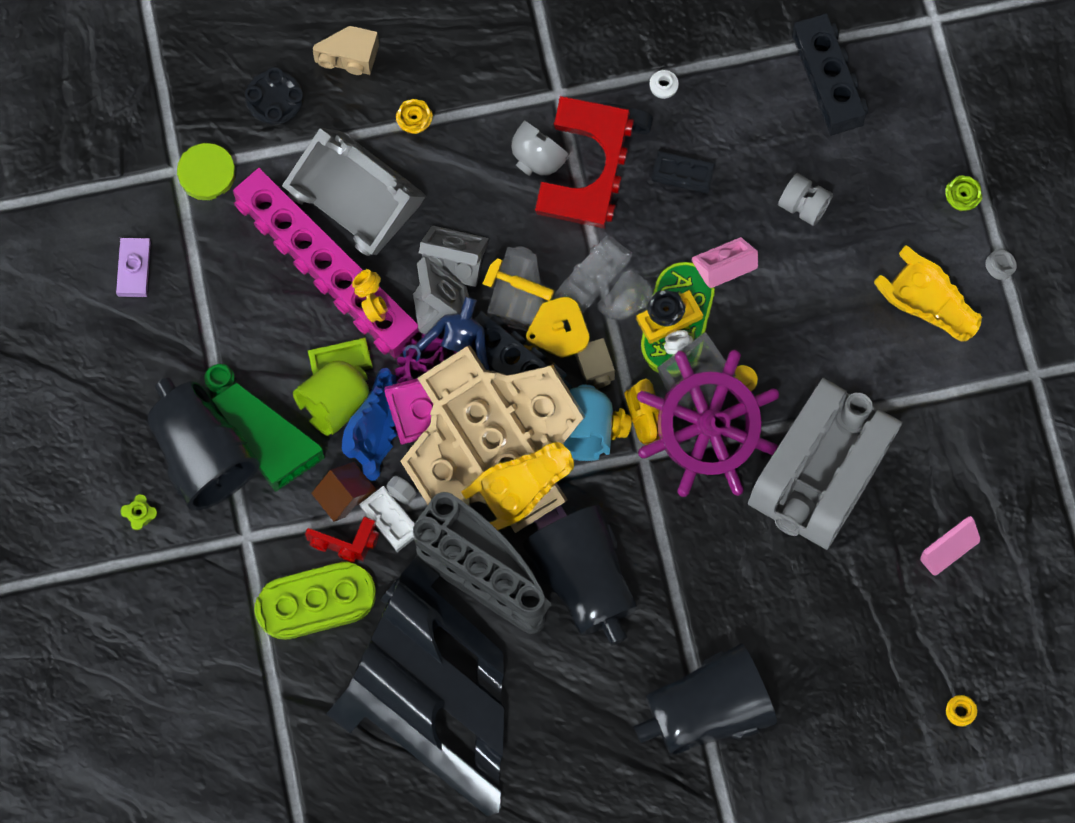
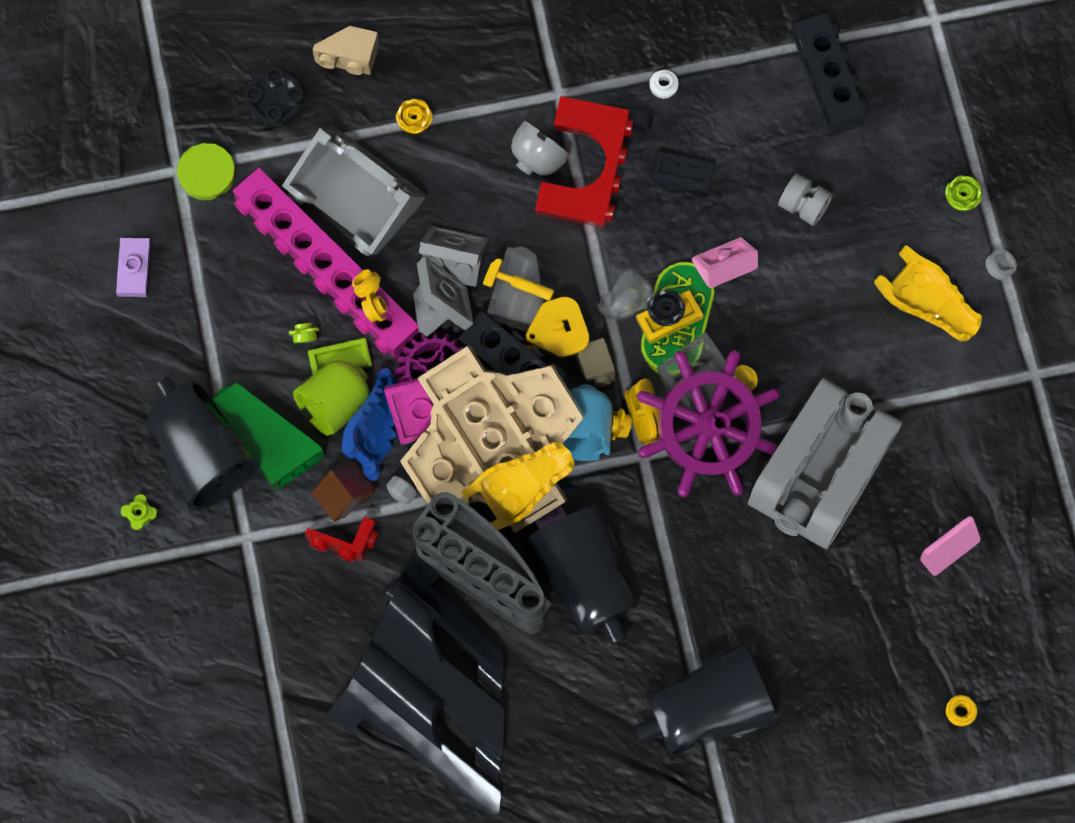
(219, 377): green plate -> none
(304, 333): none -> lime plate
(315, 600): lime tile -> none
(389, 518): white plate -> none
(459, 333): dark blue piece -> none
(595, 272): clear piece -> none
(676, 341): white plate -> none

